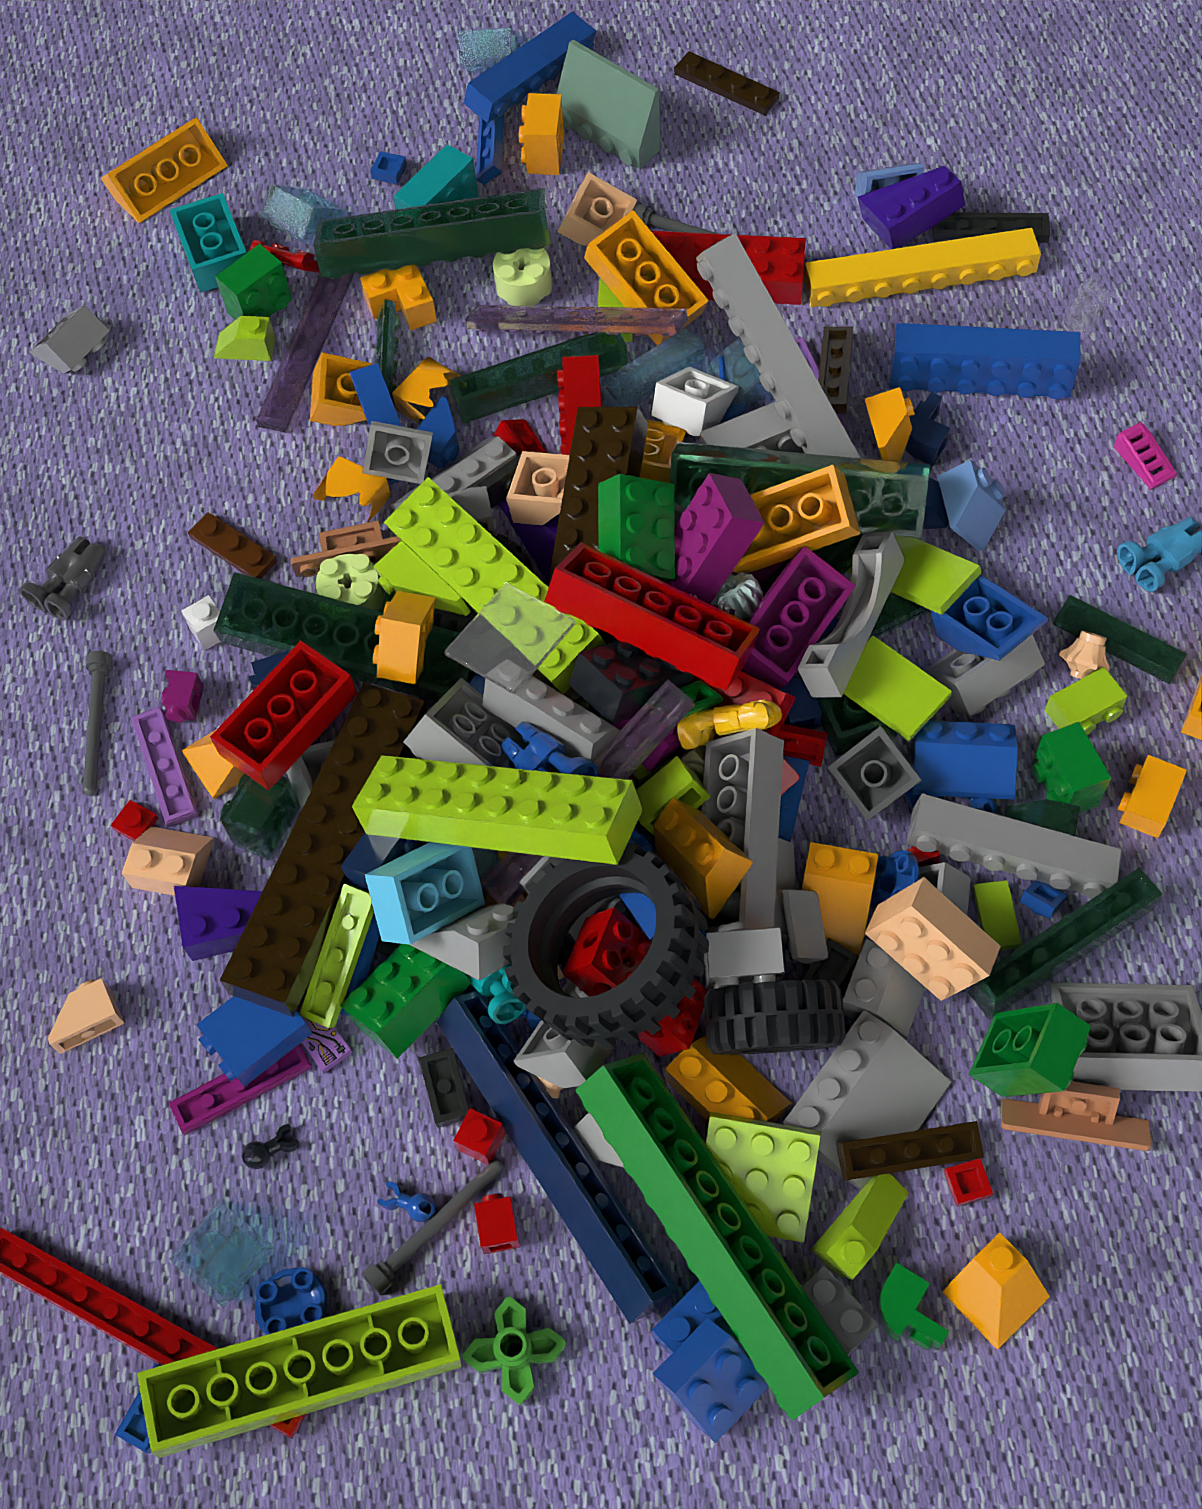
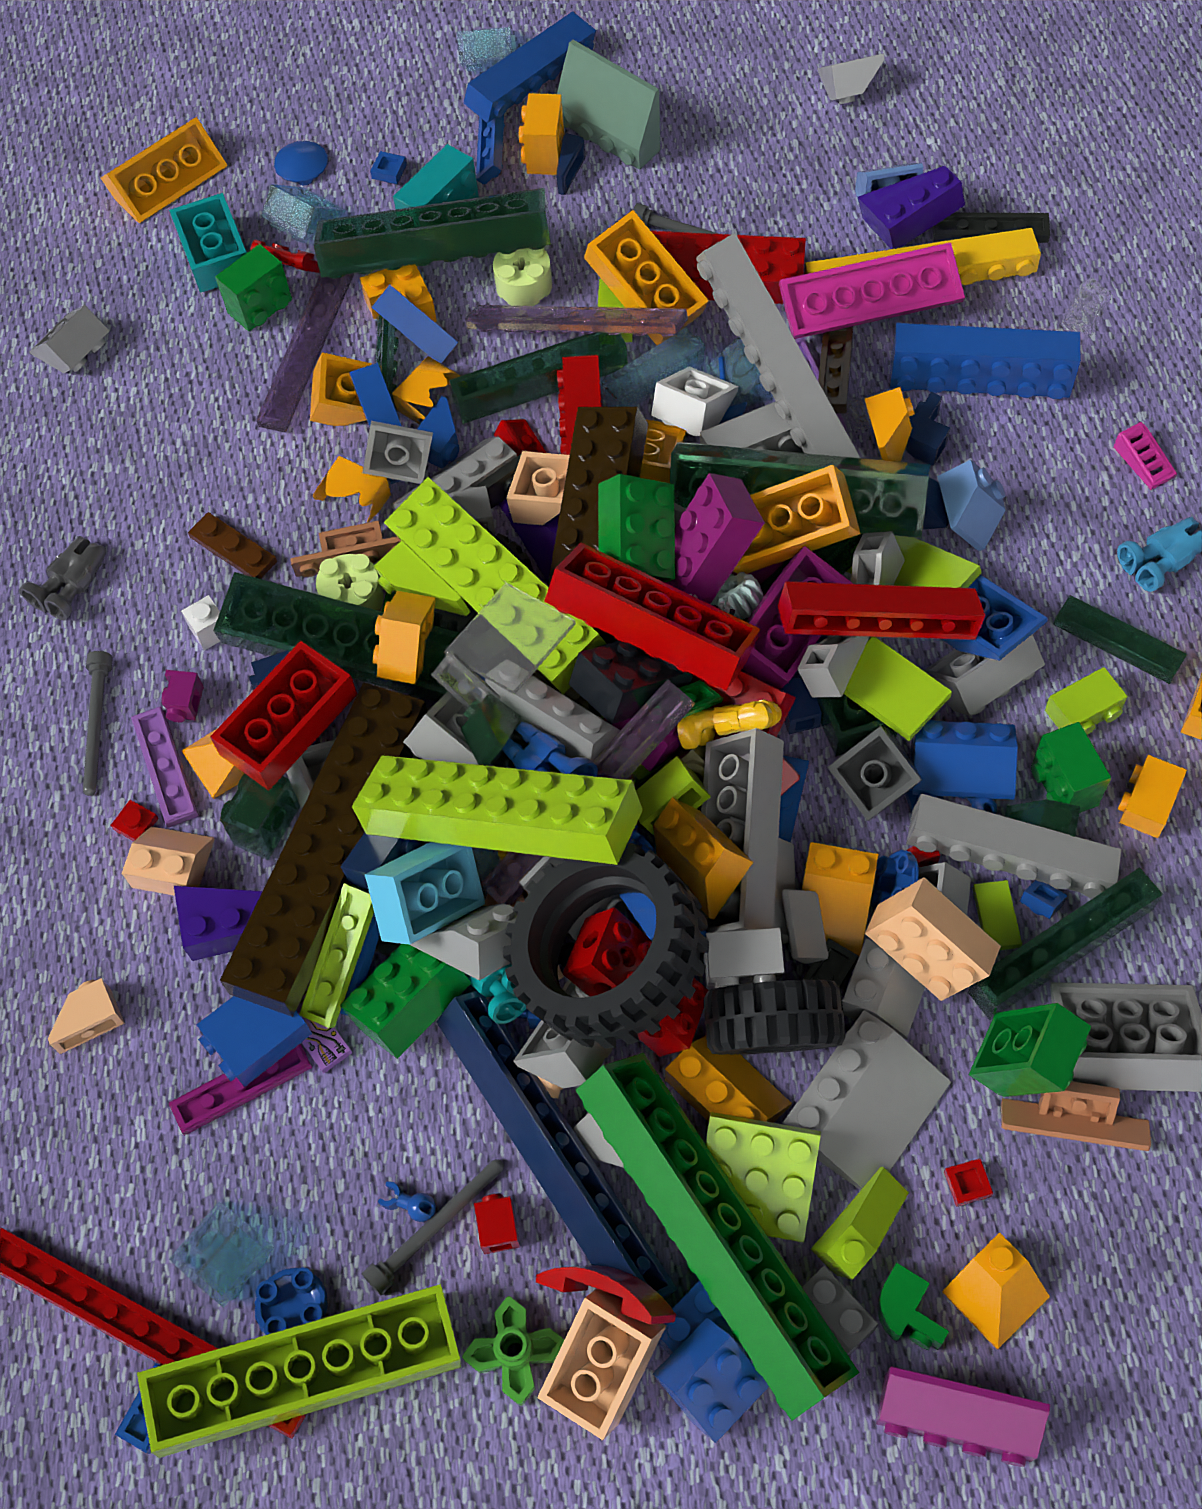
(246, 339): lime slope -> none
(261, 1152): black arm -> none
(301, 162): none -> blue dish
(414, 324): none -> blue tile
(444, 1087): pearl dark grey plate -> none
(461, 680): none -> clear slope
(479, 1136): red brick -> none
(488, 727): none -> clear green slope
(570, 160): none -> dark blue slope
(594, 210): light nougat slope -> none
(600, 1364): none -> light nougat brick
(639, 1298): none -> red slope
(726, 83): dark brown plate -> none
(803, 743): red plate -> none
(850, 77): none -> light grey slope
(871, 290): none -> dark pink plate
(880, 610): none -> red brick
(909, 1150): dark brown plate -> none
(962, 1415): none -> magenta slope
(1086, 654): light nougat rock -> none

